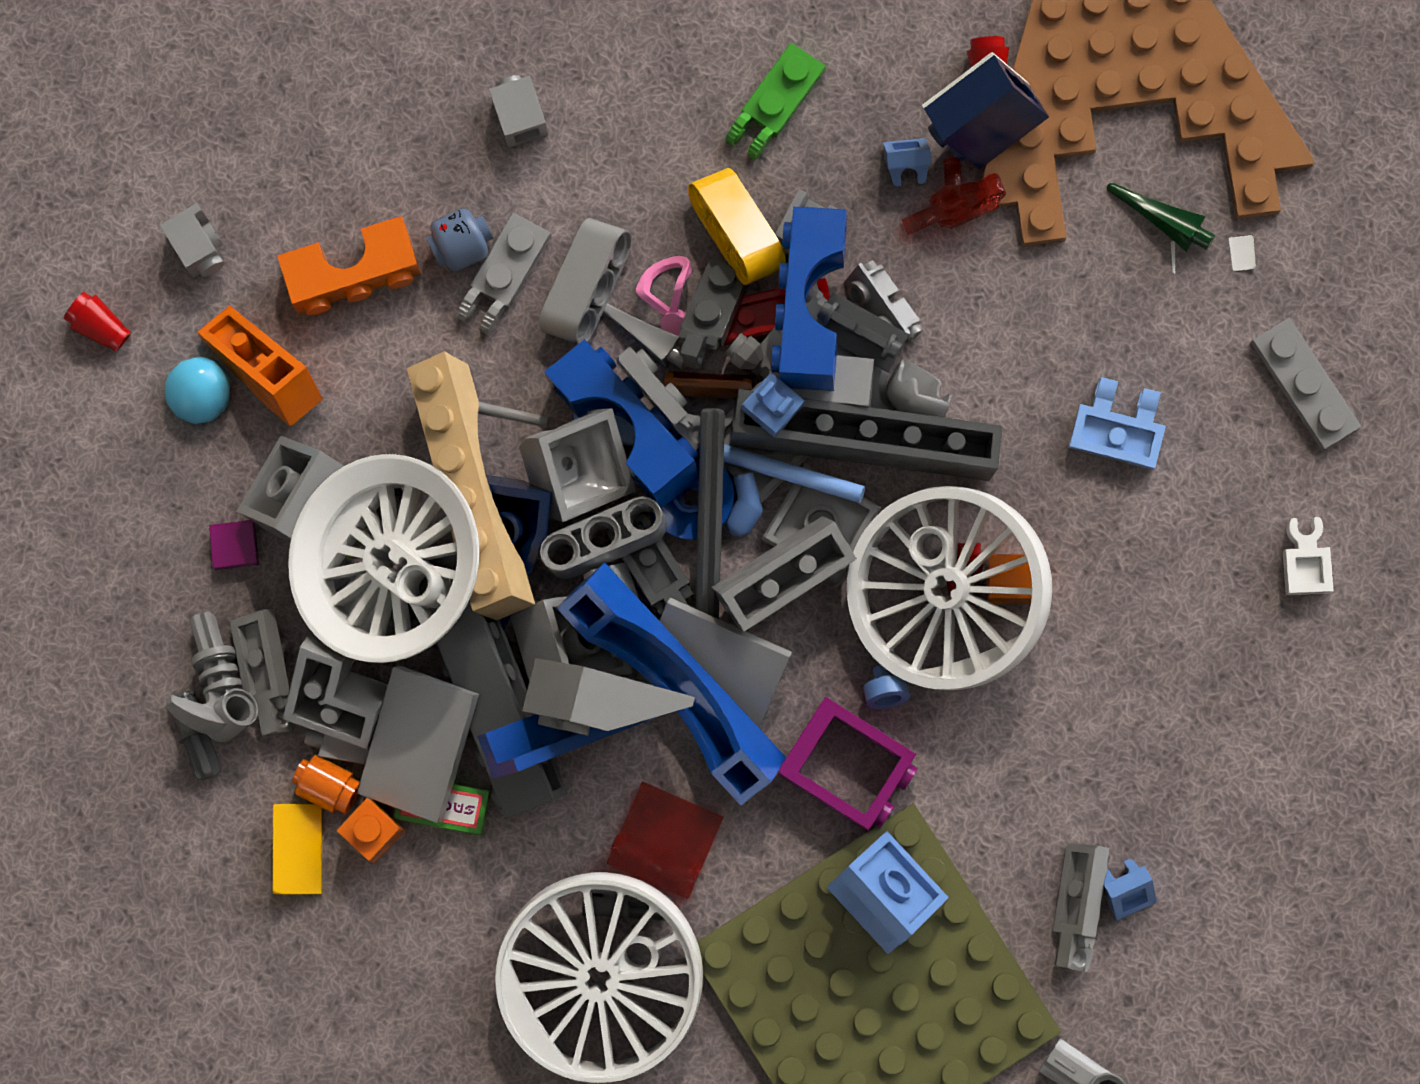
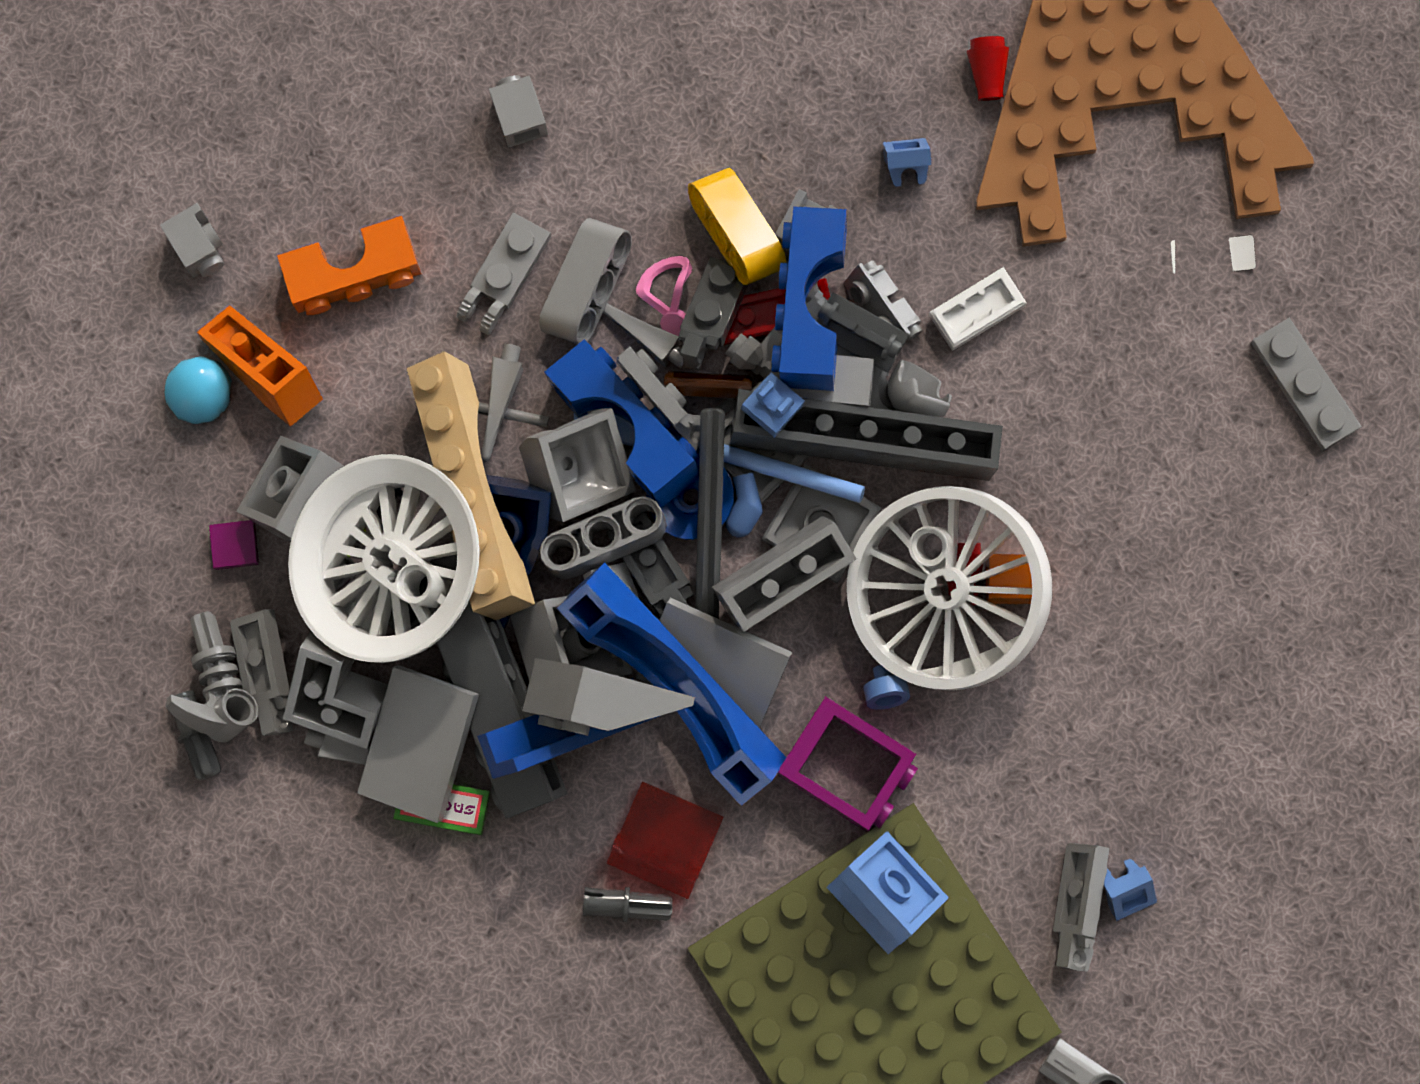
(96, 321): red cone -> none
(297, 849): yellow slope -> none
(326, 784): orange brick -> none
(371, 830): orange brick -> none
(459, 239): sand blue head -> none
(504, 380): none -> light grey piece
(524, 1021): white piece -> none
(777, 98): bright green hinge -> none
(957, 201): clear red piece -> none
(977, 309): none -> white plate
(984, 111): dark blue piece -> none
(1118, 435): light blue plate -> none
(1176, 223): dark green piece -> none
(1307, 567): white plate -> none

